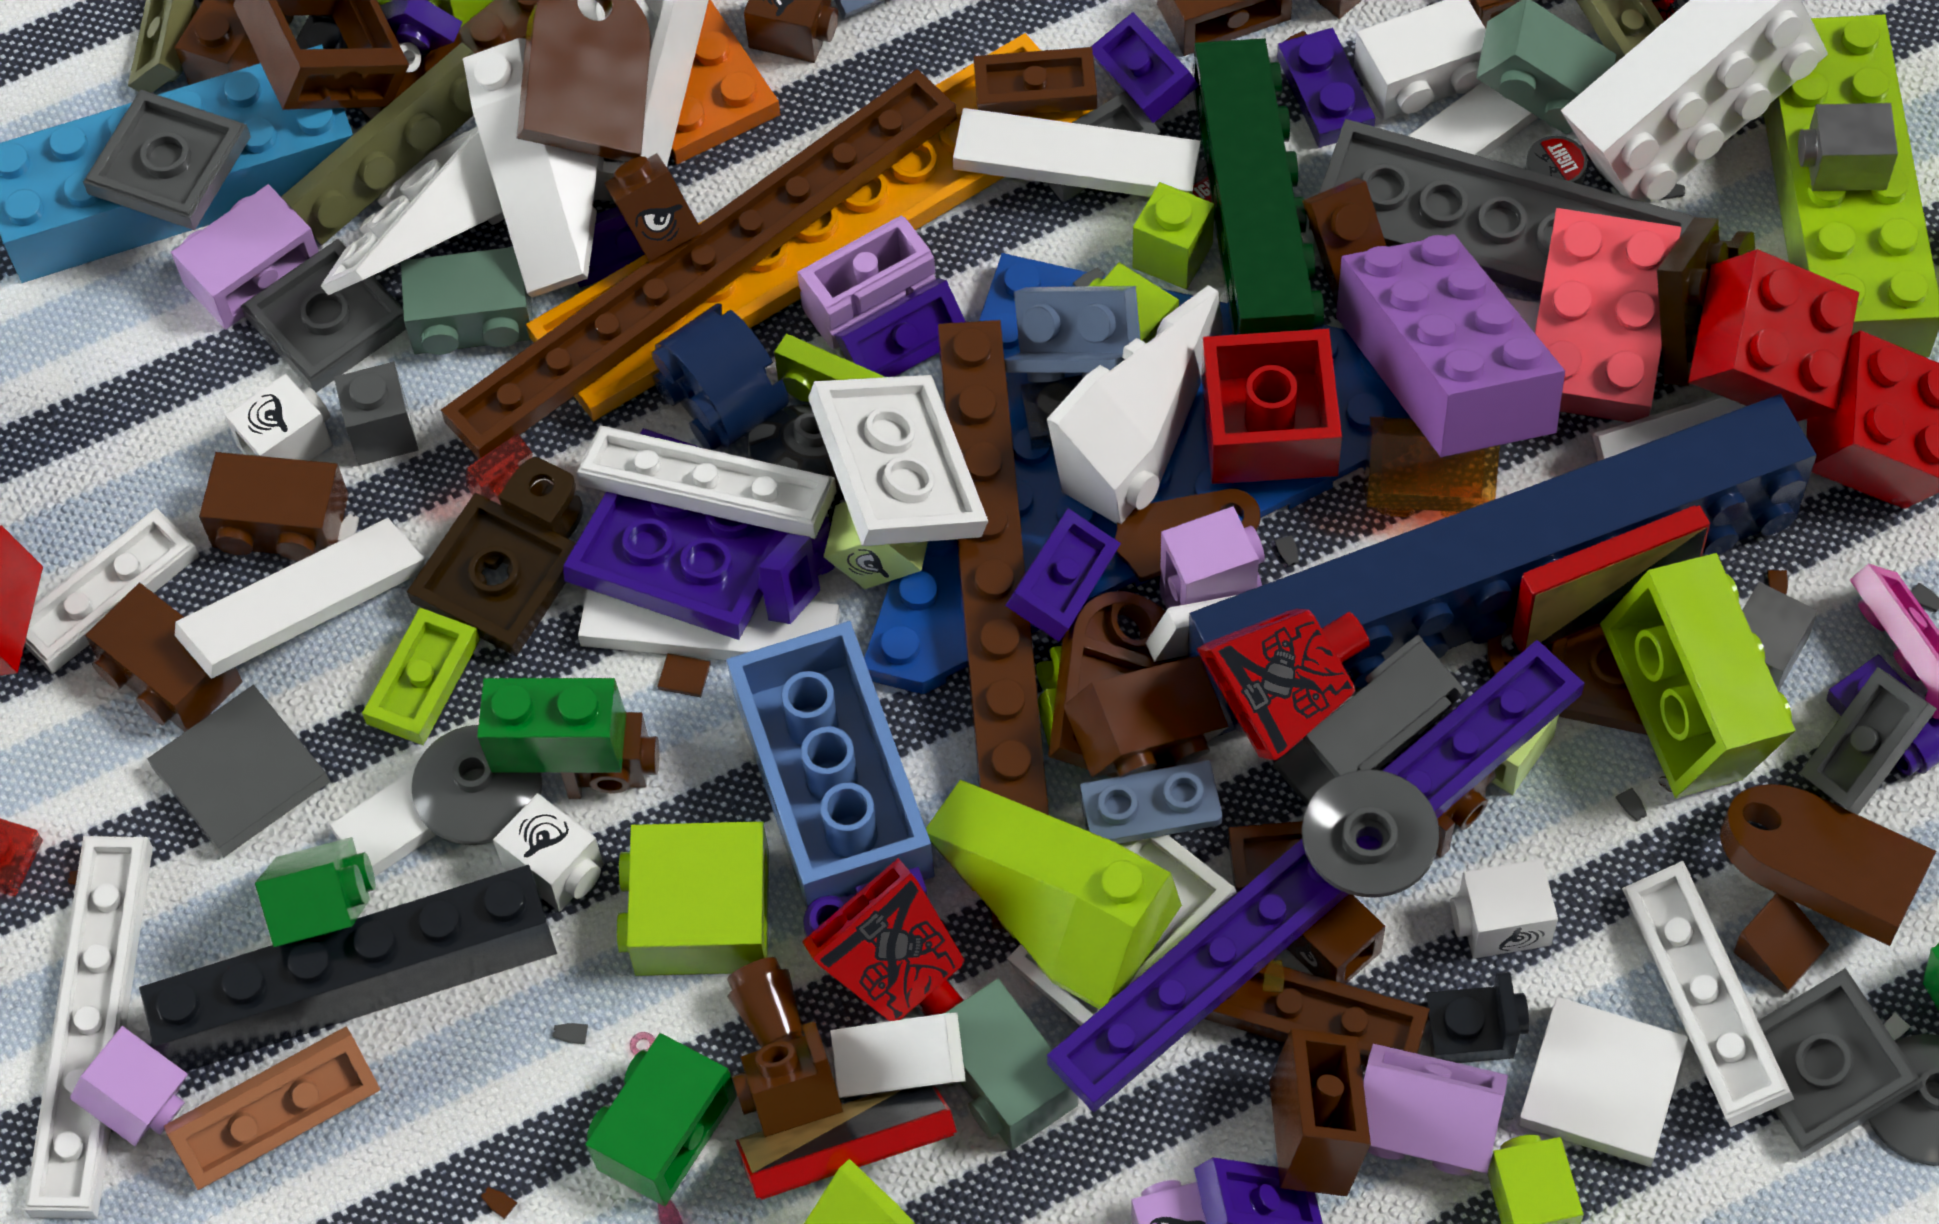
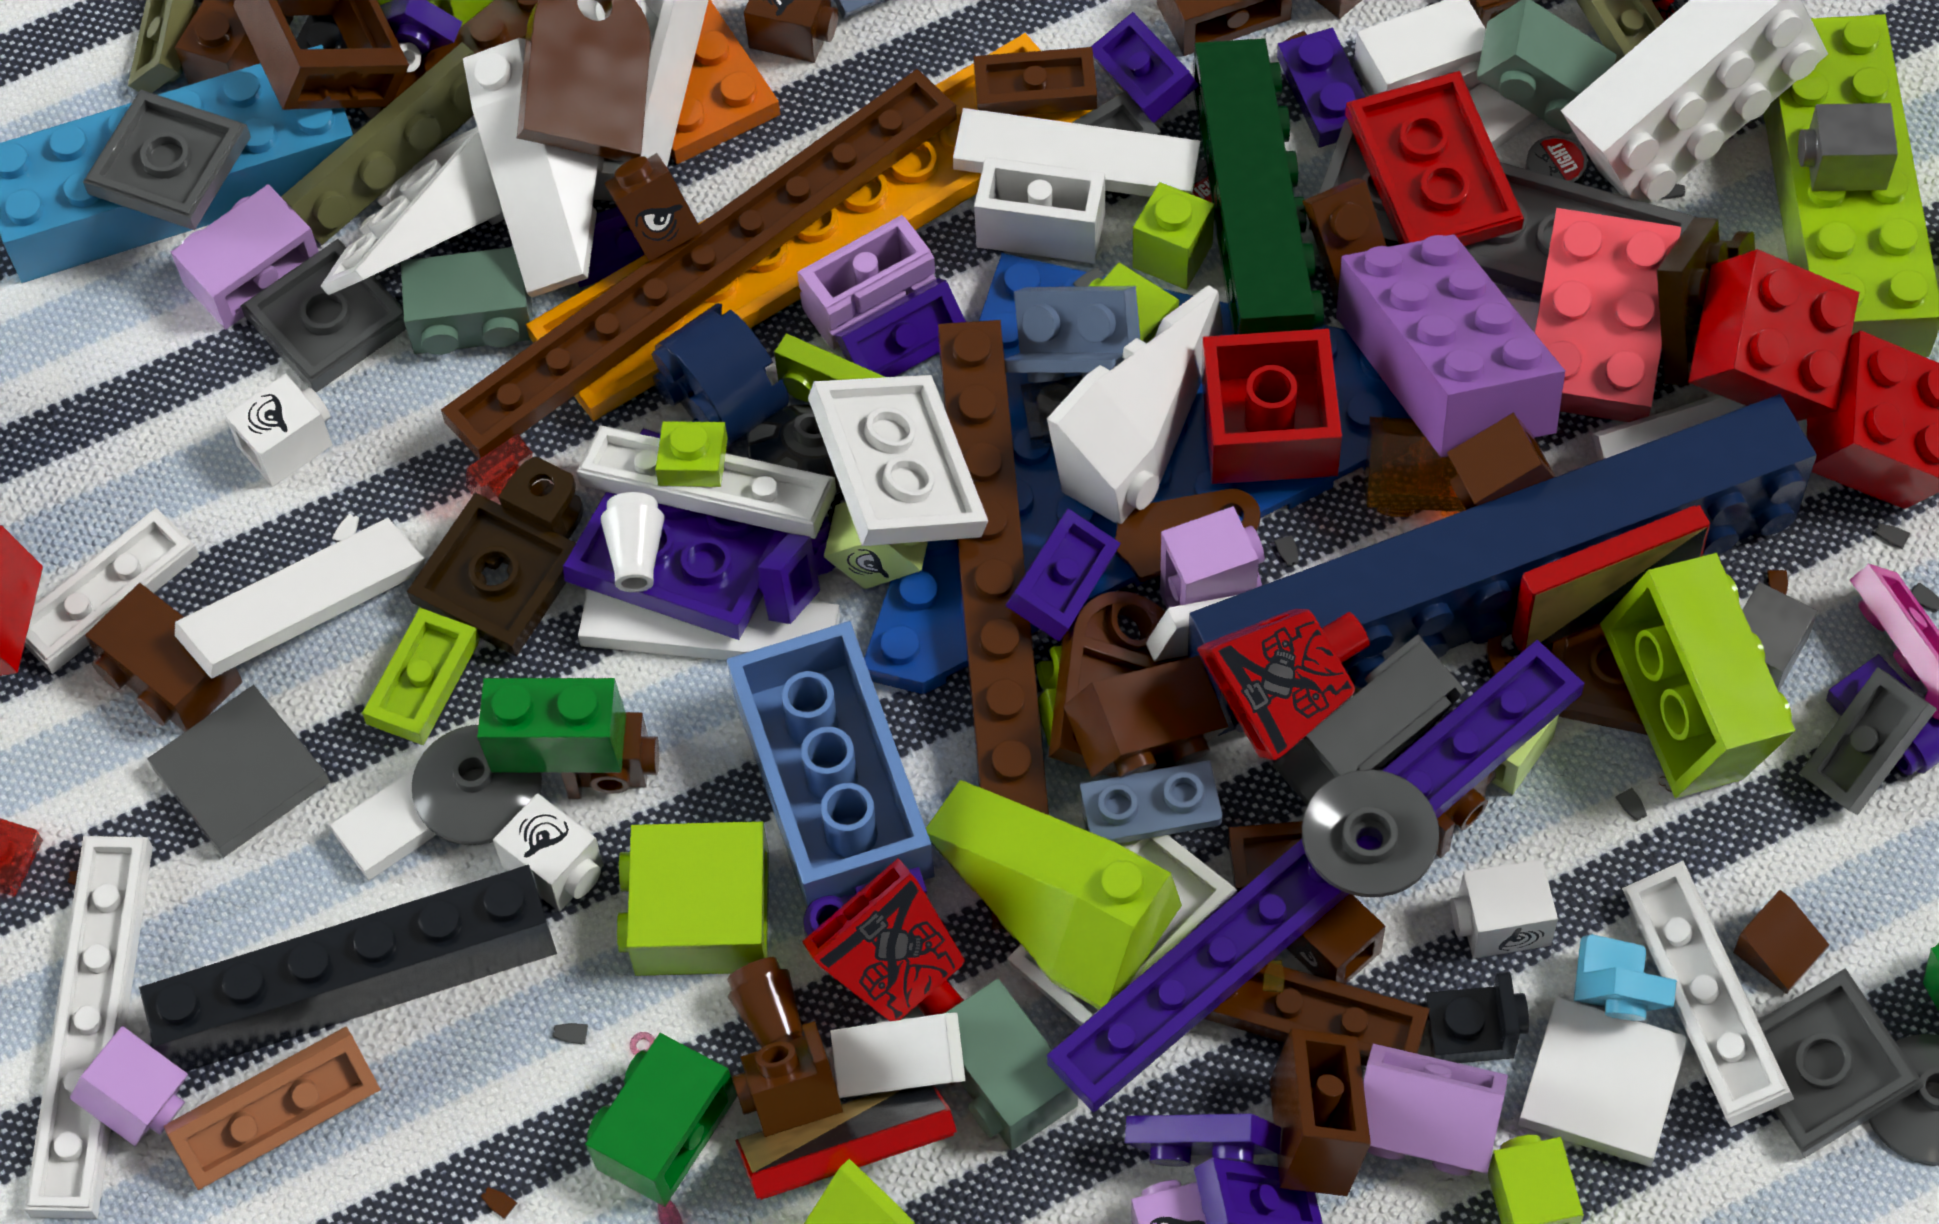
(273, 505): reddish brown brick -> none
(315, 891): green brick -> none
(376, 413): dark grey brick -> none
(633, 537): none -> white cone
(684, 675): reddish brown window -> none
(691, 454): none -> lime plate
(1040, 210): none -> white brick
(1176, 1138): none -> dark purple plate
(1434, 162): none -> red tile
(1497, 463): none -> reddish brown brick
(1614, 978): none -> medium azure bracket
(1825, 857): reddish brown tile -> none
(1892, 535): none -> dark grey piece
(1896, 1026): white piece -> none

